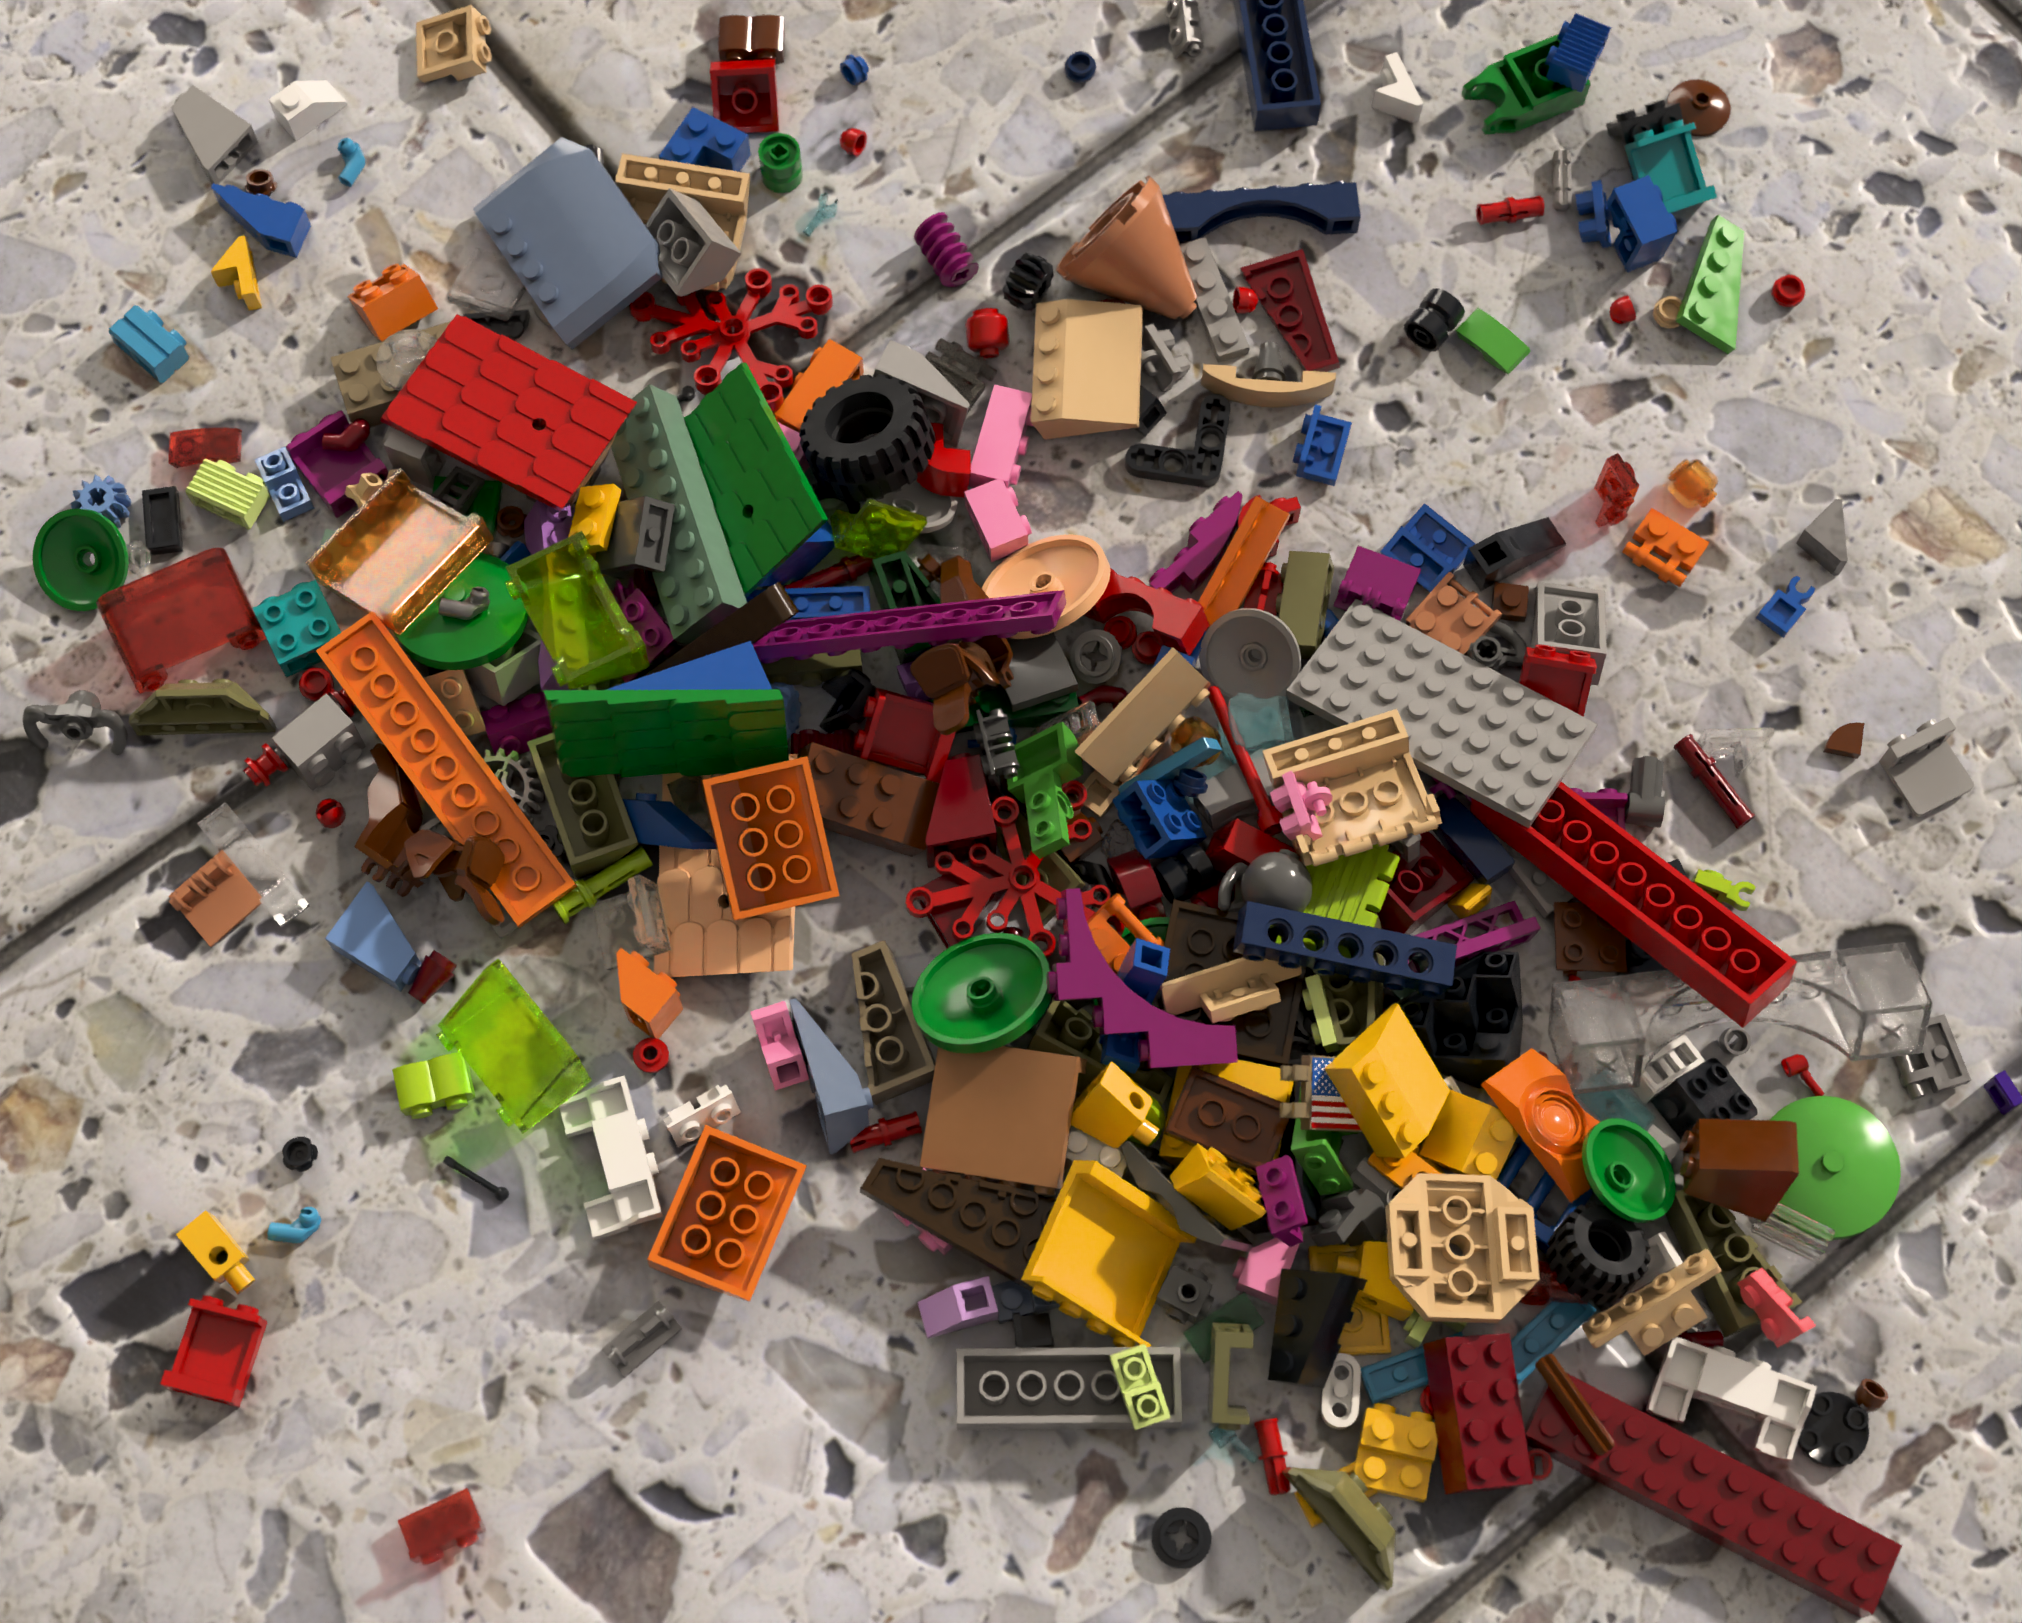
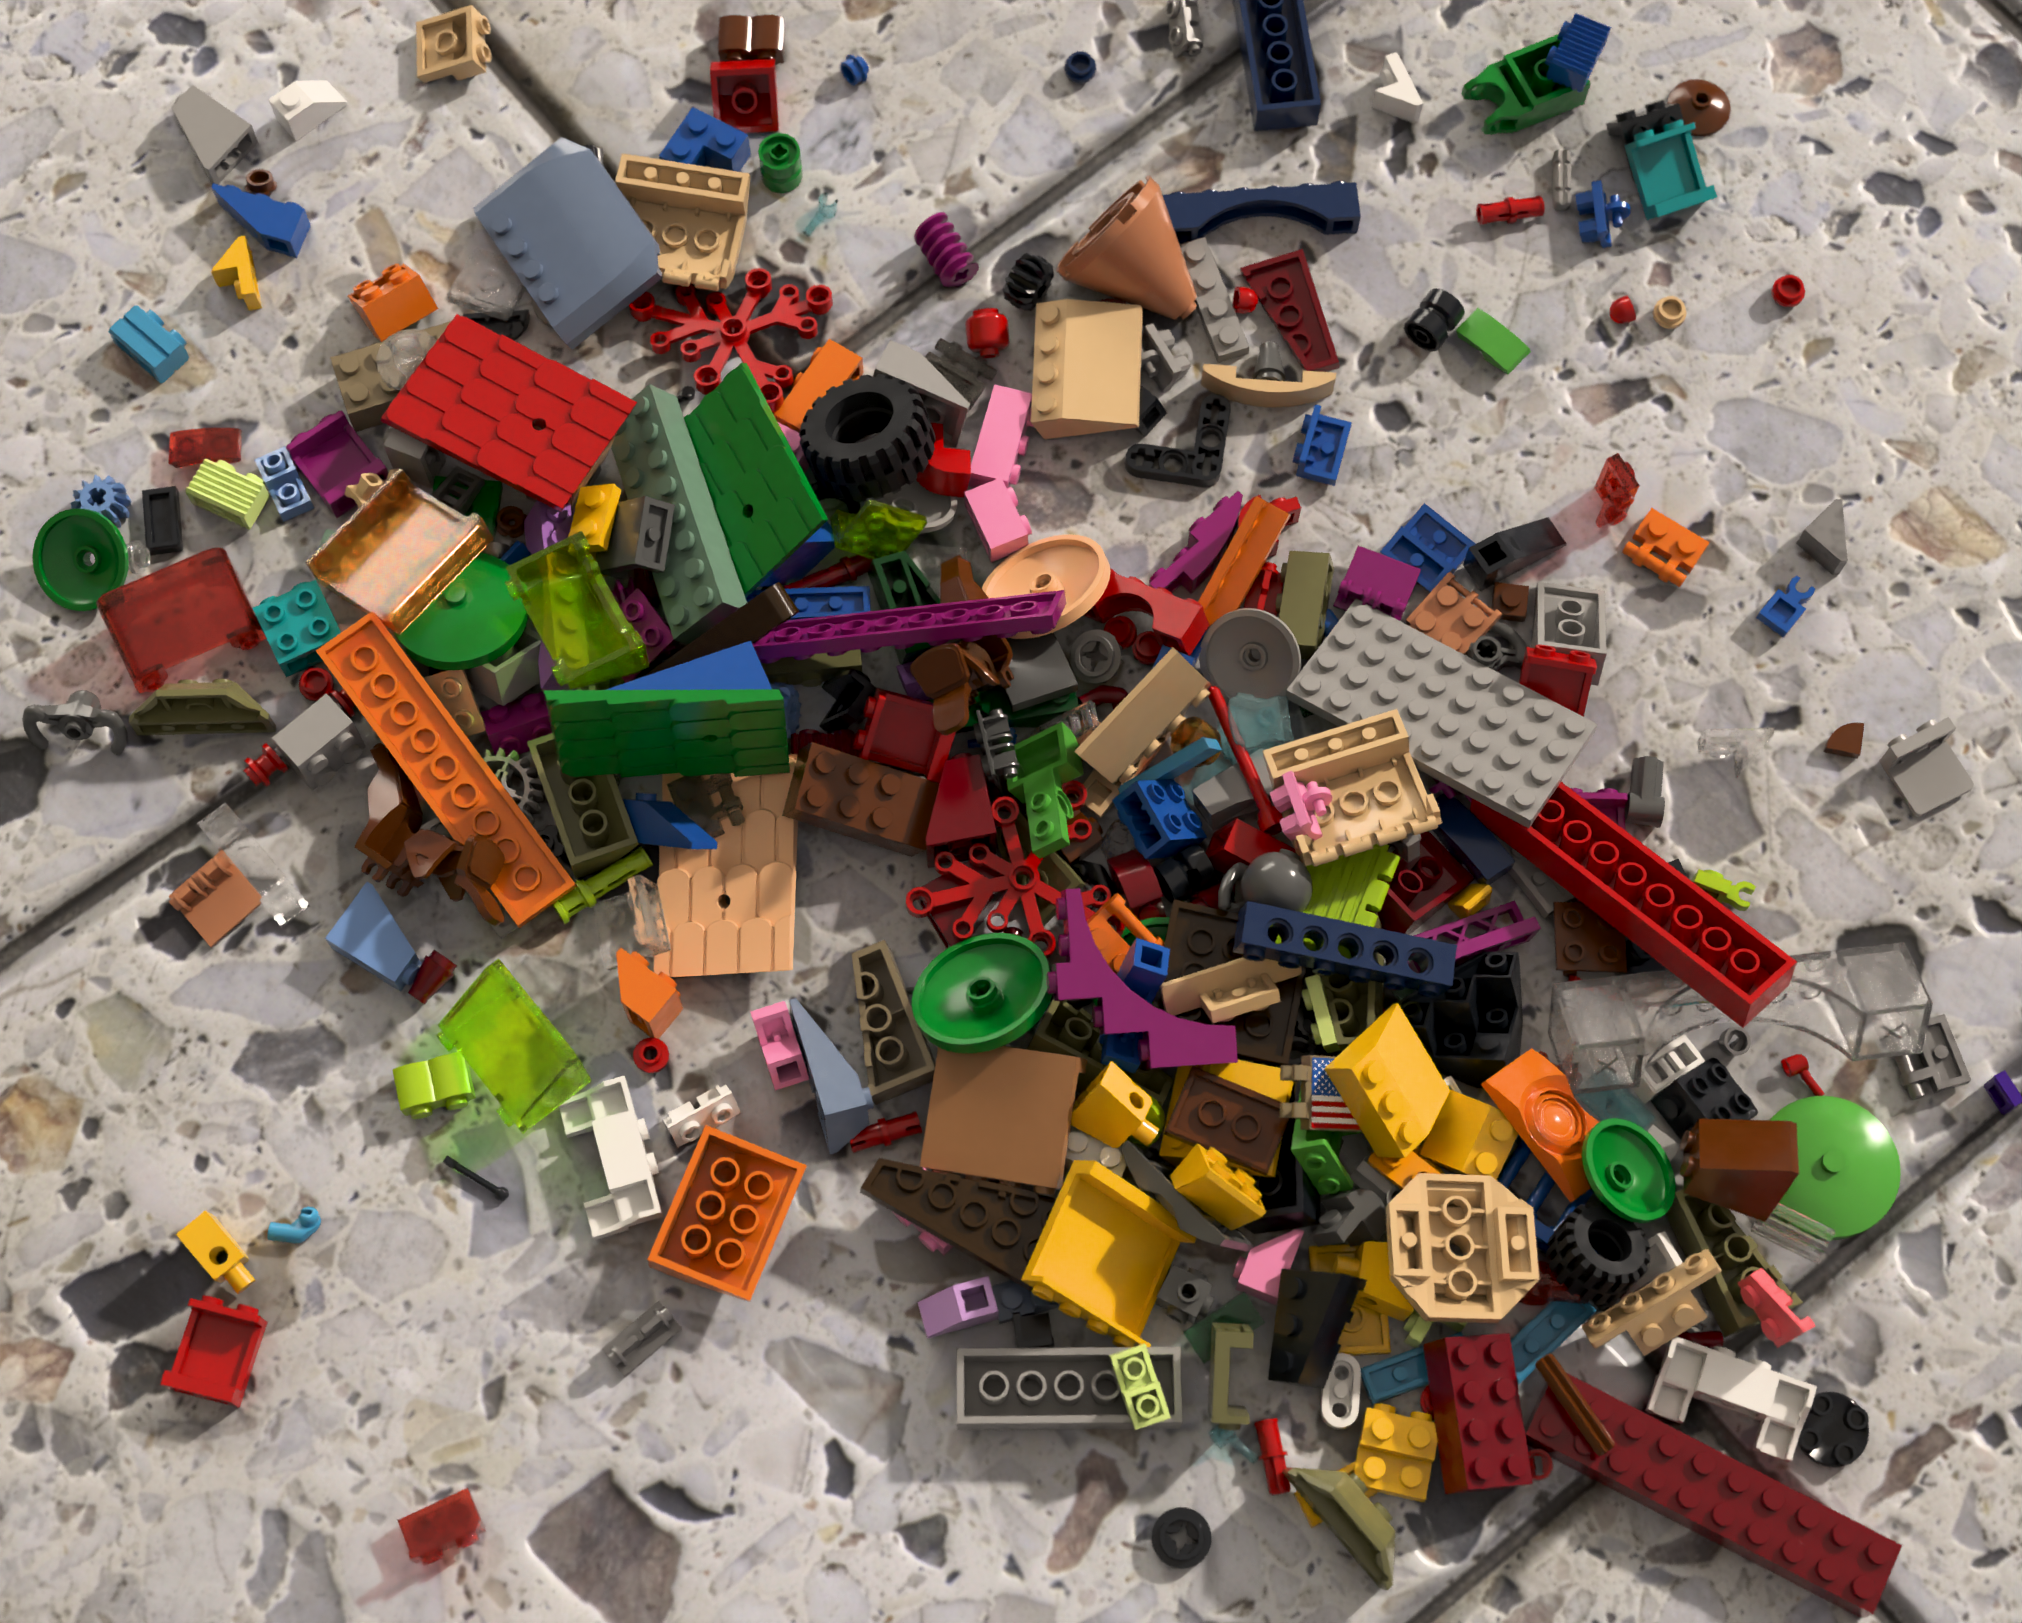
(296, 1145): black plate -> none
(334, 816): red hinge -> none
(349, 439): dark red arm -> none
(353, 160): dark azure arm -> none
(468, 608): flat silver arm -> none
(690, 244): light grey slope -> none
(770, 838): orange slope -> none
(853, 141): red hinge -> none
(930, 568): reddish brown plate -> none
(1190, 782): dark blue plate -> none
(1282, 1200): magenta bracket -> none
(1643, 223): blue brick -> none
(1692, 483): clear orange head -> none
(1714, 287): wing -> none
(1714, 781): dark red pin -> none
(1870, 1395): reddish brown hinge -> none

